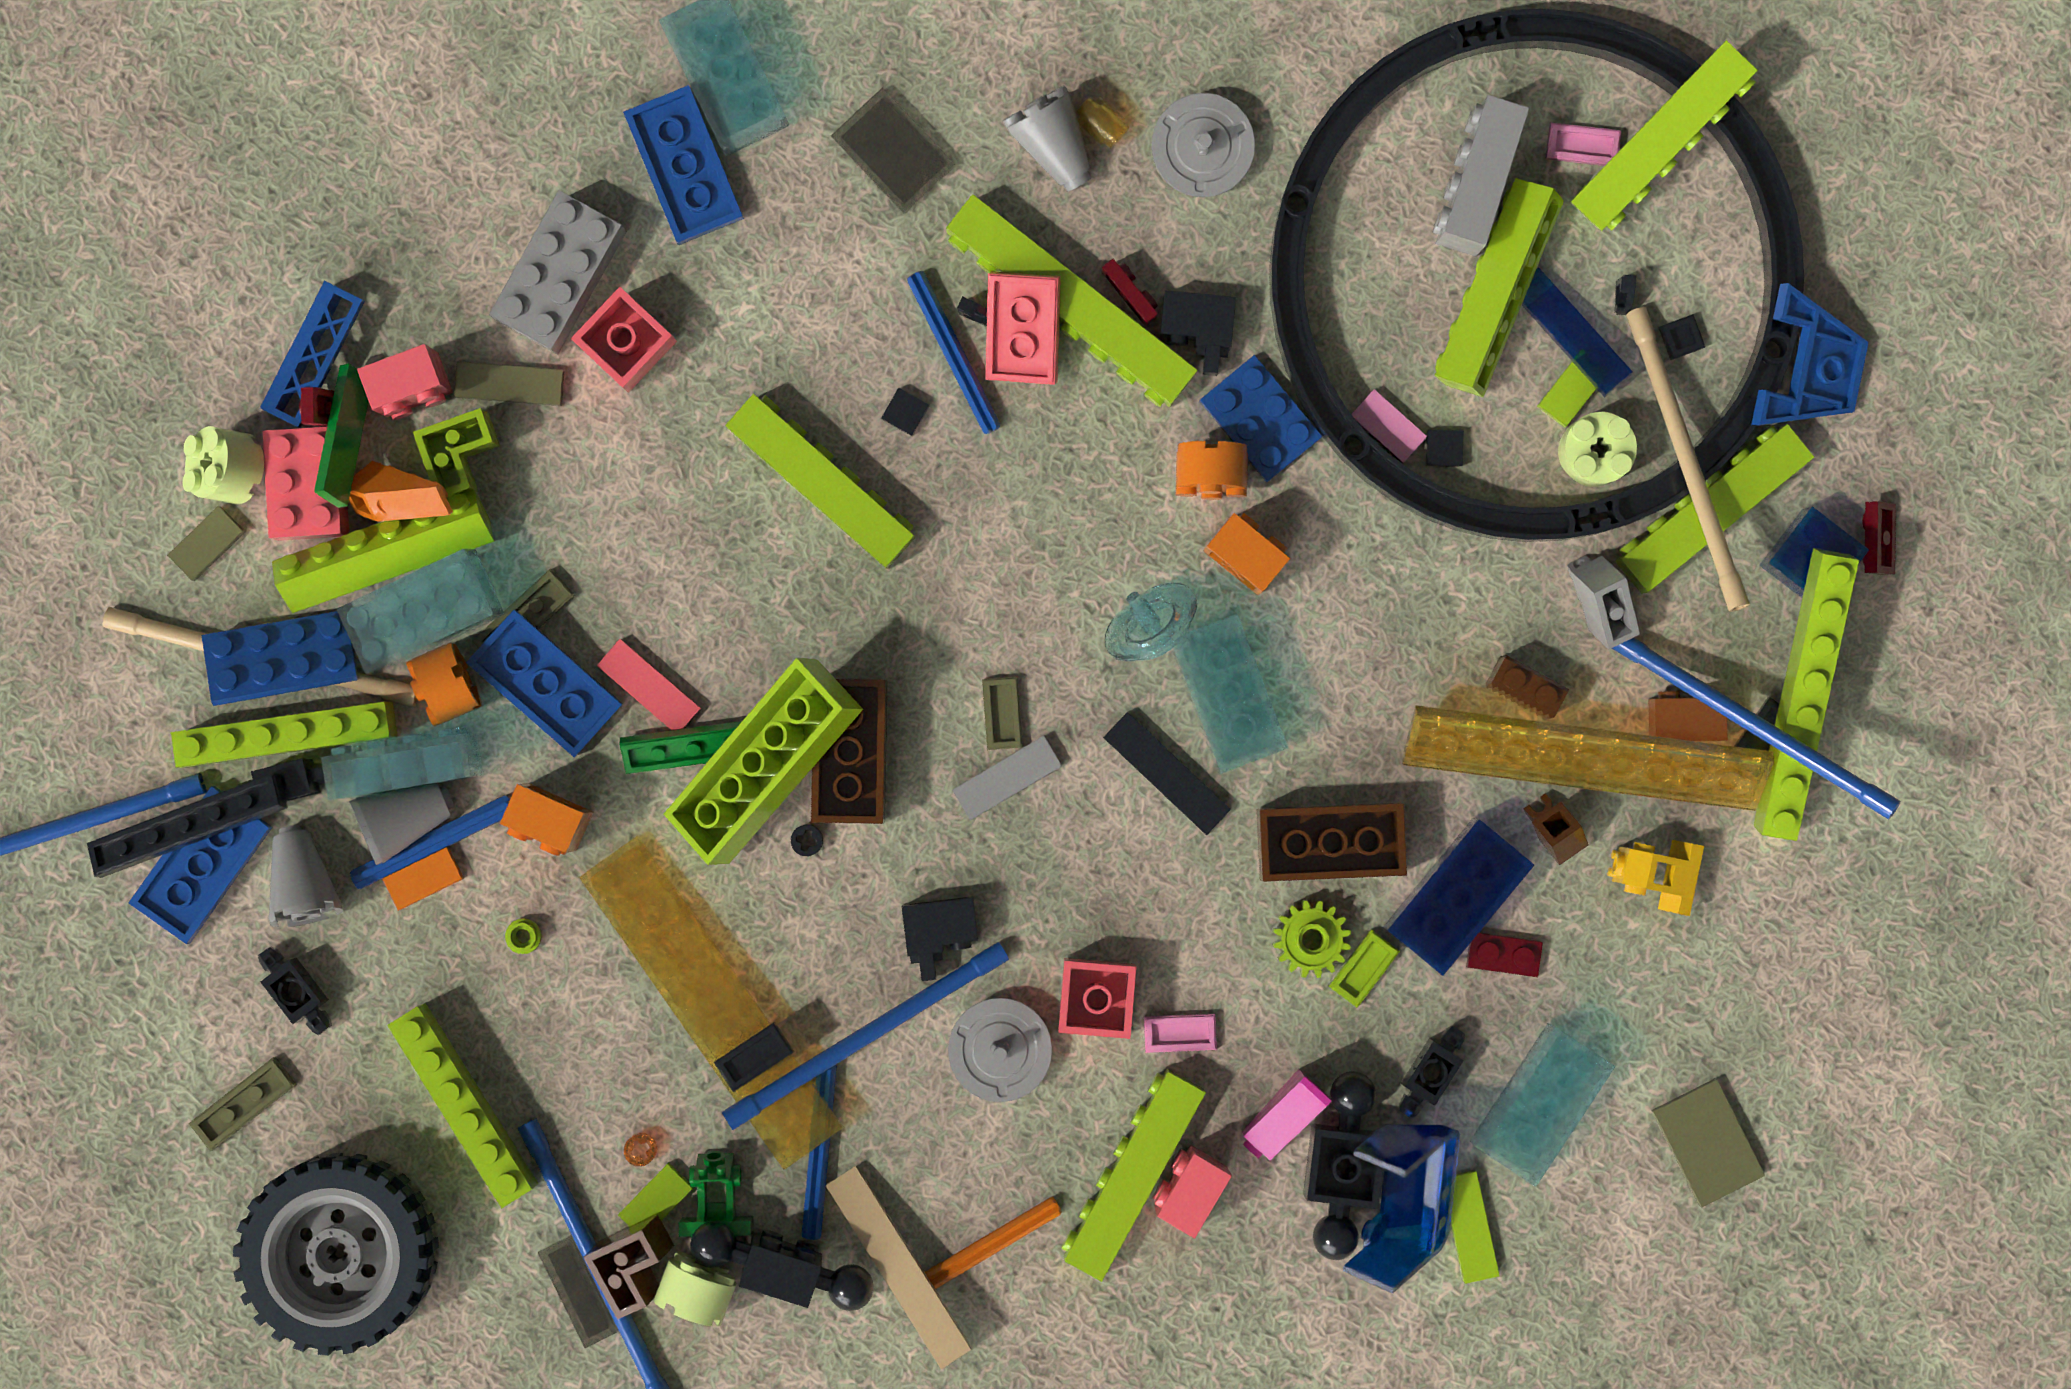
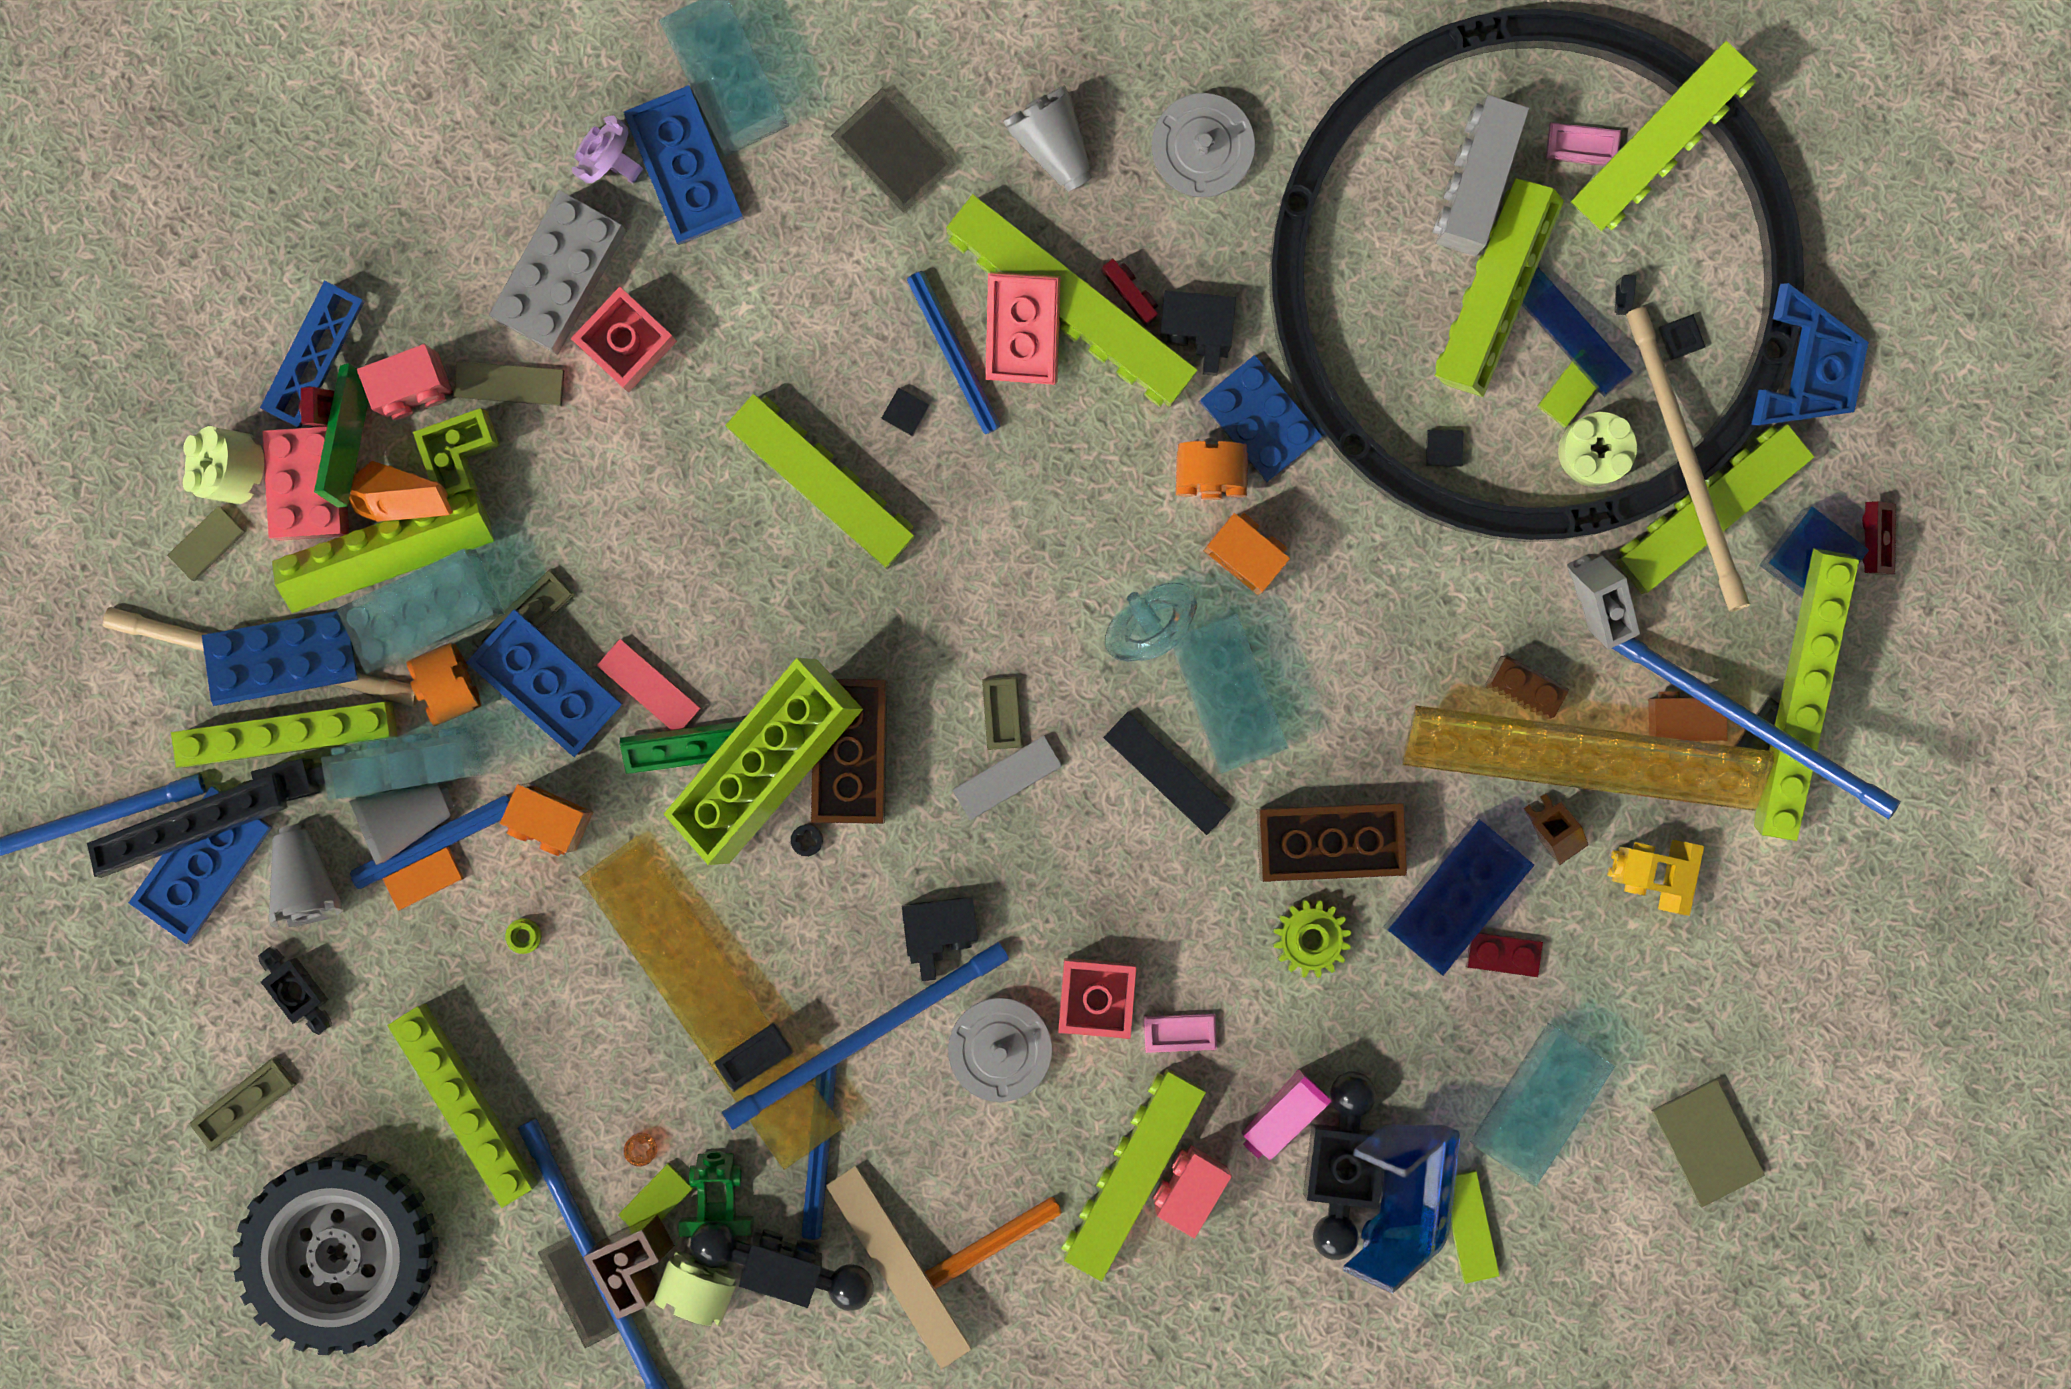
(603, 151): none -> lavender tile
(967, 309): black tile -> none
(1102, 121): clear yellow brick -> none
(1364, 968): lime tile -> none
(1388, 426): bright pink tile -> none
(1411, 1103): black piece -> none

